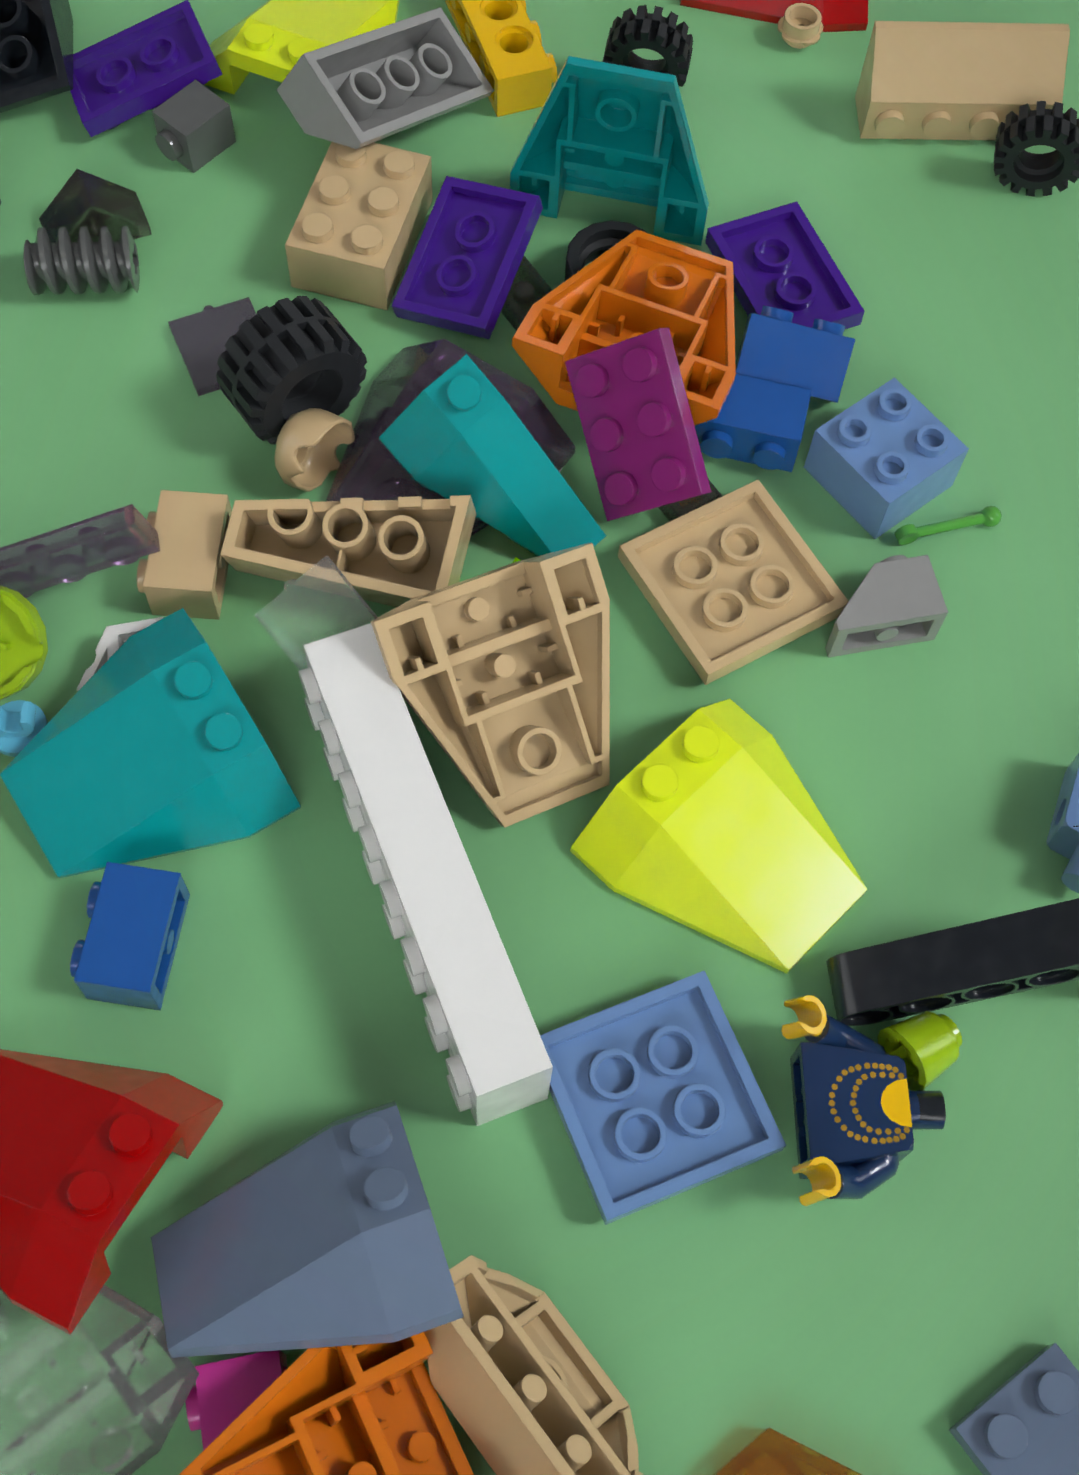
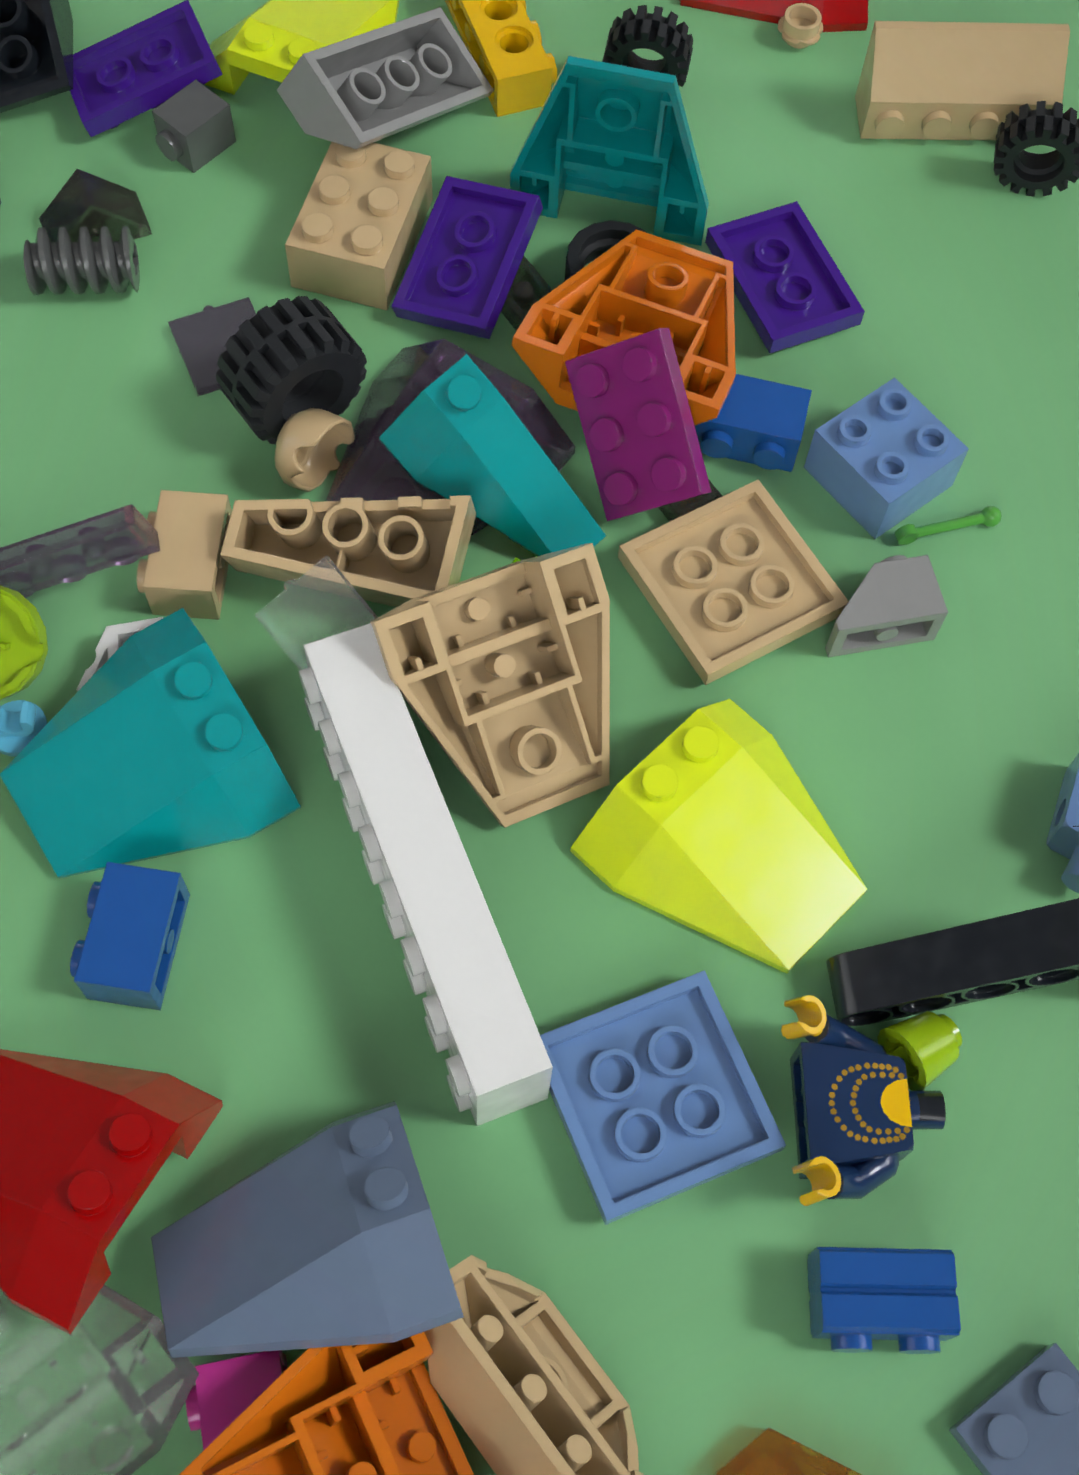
(795, 353): blue brick -> none
(883, 1296): none -> blue brick

